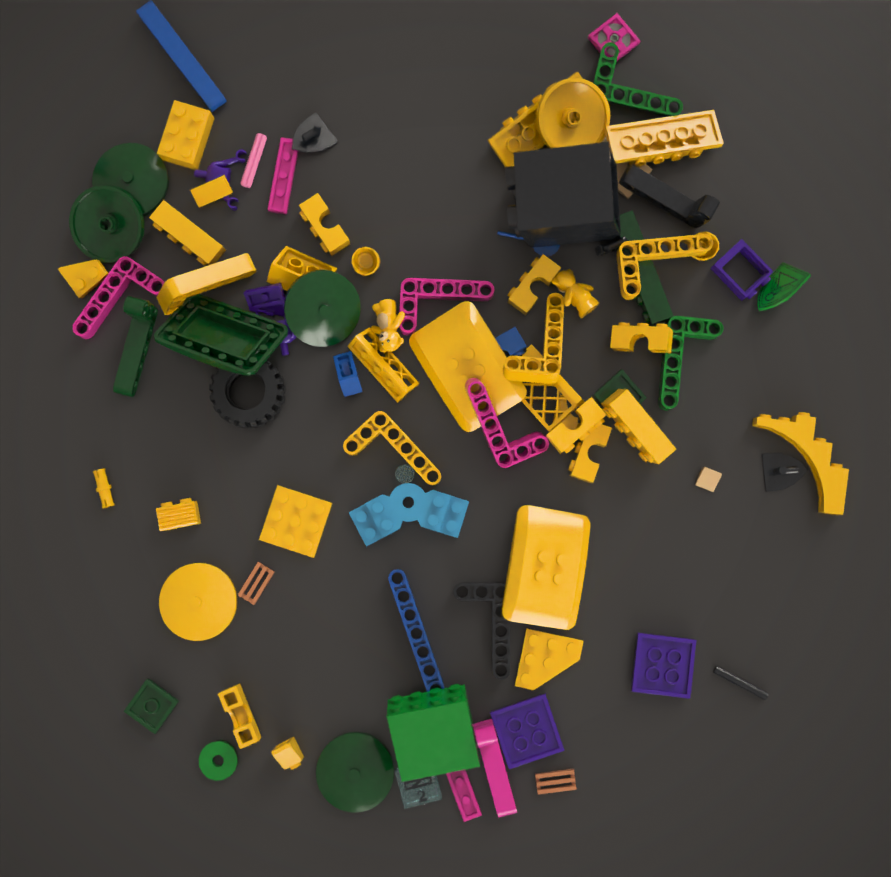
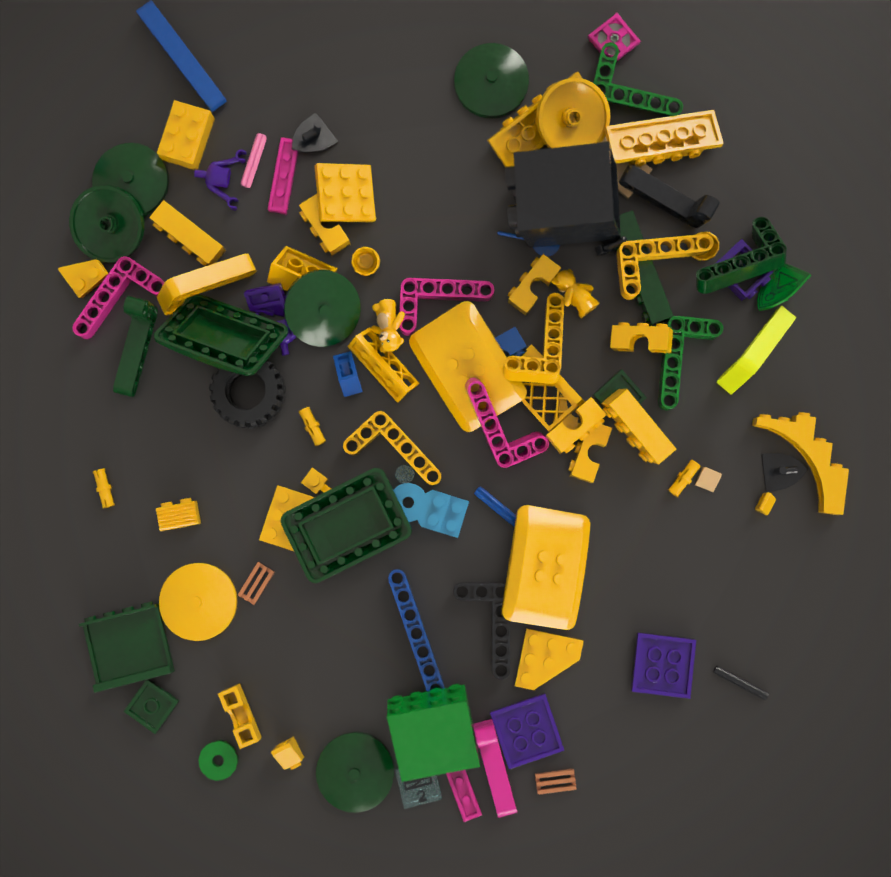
(127, 646): none -> dark green panel
(211, 191): yellow tile -> none
(312, 426): none -> yellow pin
(315, 481): none -> yellow plate
(345, 193): none -> yellow plate
(346, 525): none -> dark green wedge
(491, 80): none -> dark green dish
(497, 506): none -> blue axle
(684, 478): none -> yellow pin
(757, 351): none -> neon yellow beam
(765, 503): none -> yellow slope
(768, 257): none -> dark green beam

